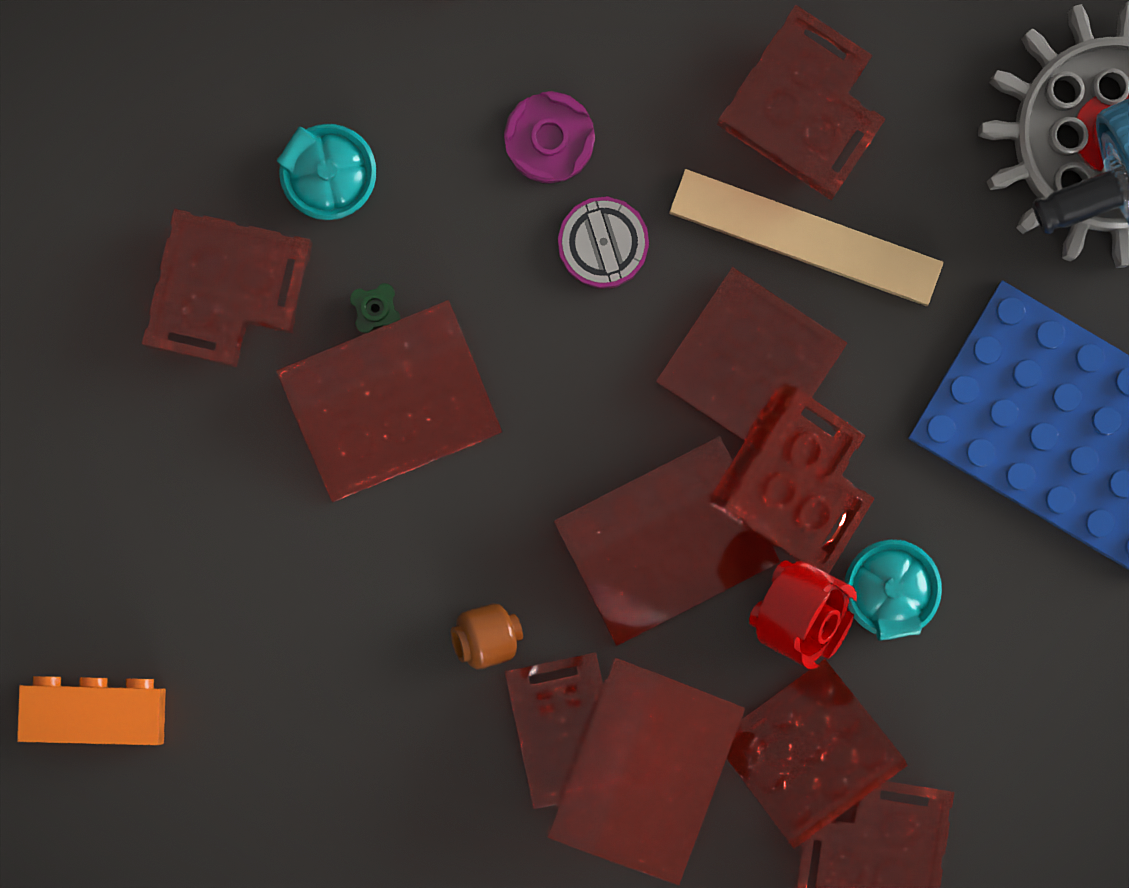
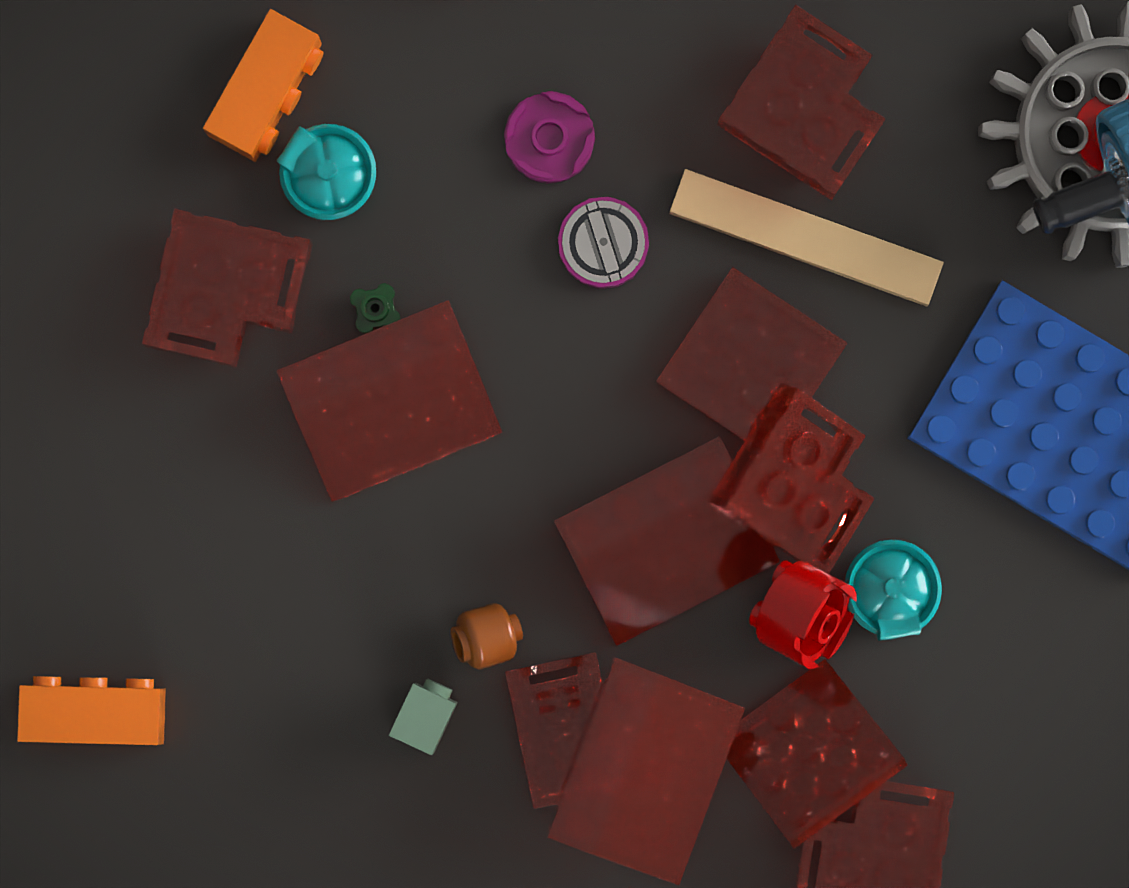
(264, 86): none -> orange brick
(424, 716): none -> sand green brick

